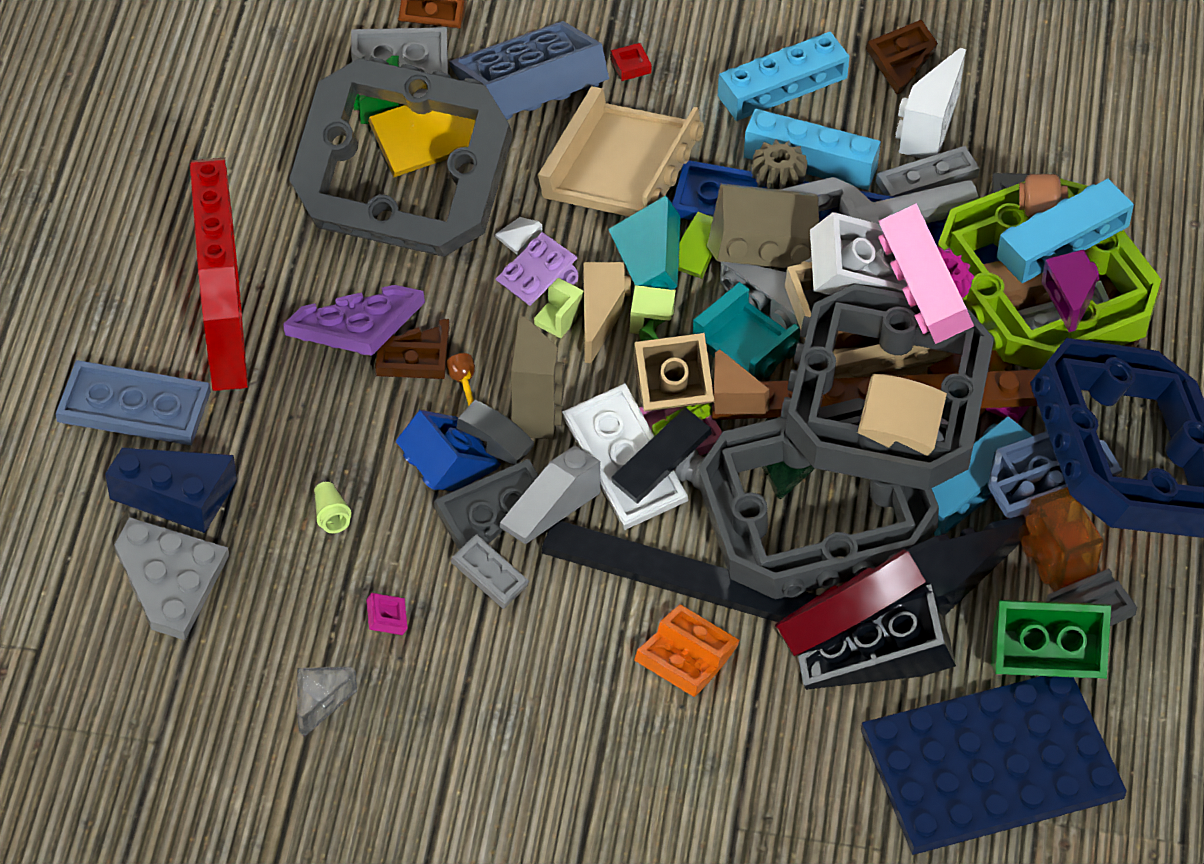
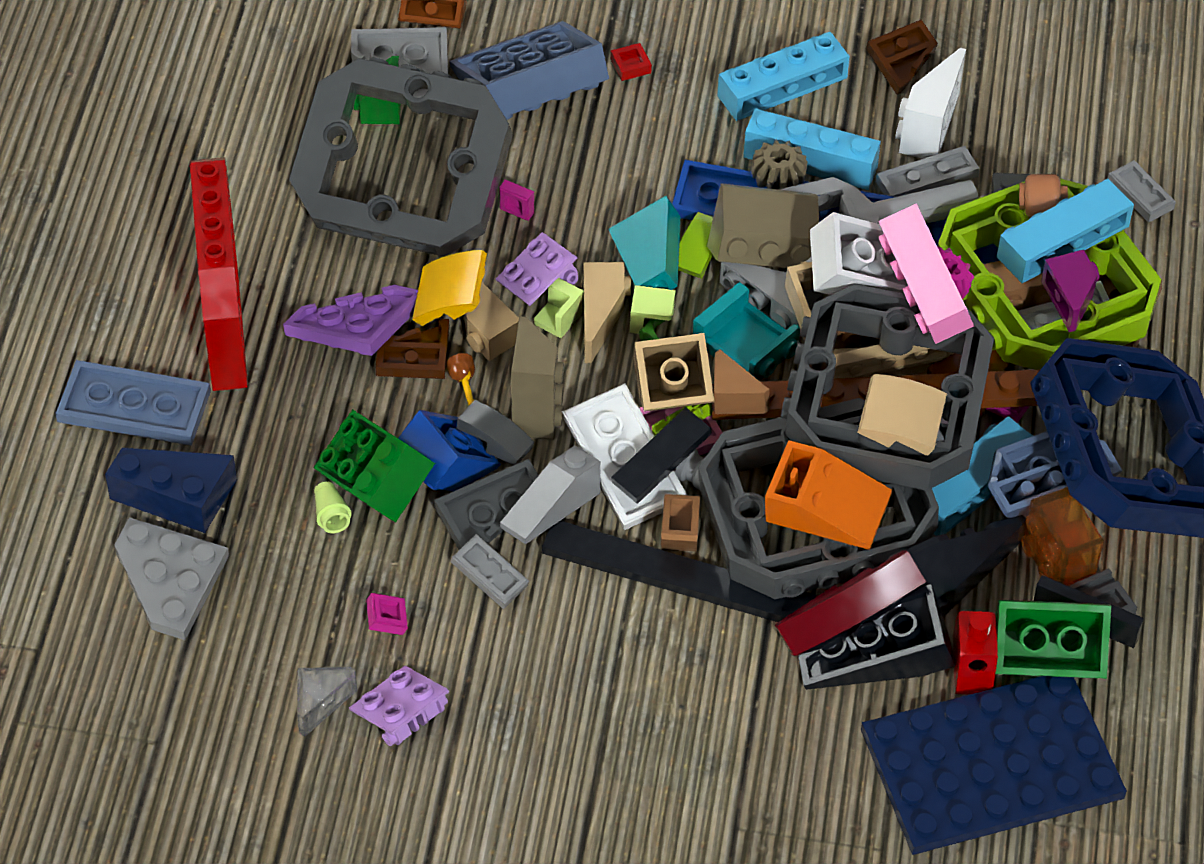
(374, 465): none -> green slope
(401, 704): none -> lavender hinge
(418, 140): yellow tile -> none
(450, 286): none -> yellow slope
(491, 325): none -> tan slope
(516, 200): none -> dark pink tile
(519, 234): white slope -> none
(618, 156): tan panel -> none
(680, 522): none -> medium nougat slope
(686, 650): orange slope -> none
(825, 497): none -> orange slope
(975, 640): none -> red torso
(1124, 625): none -> black tile
(1142, 190): none -> light grey plate

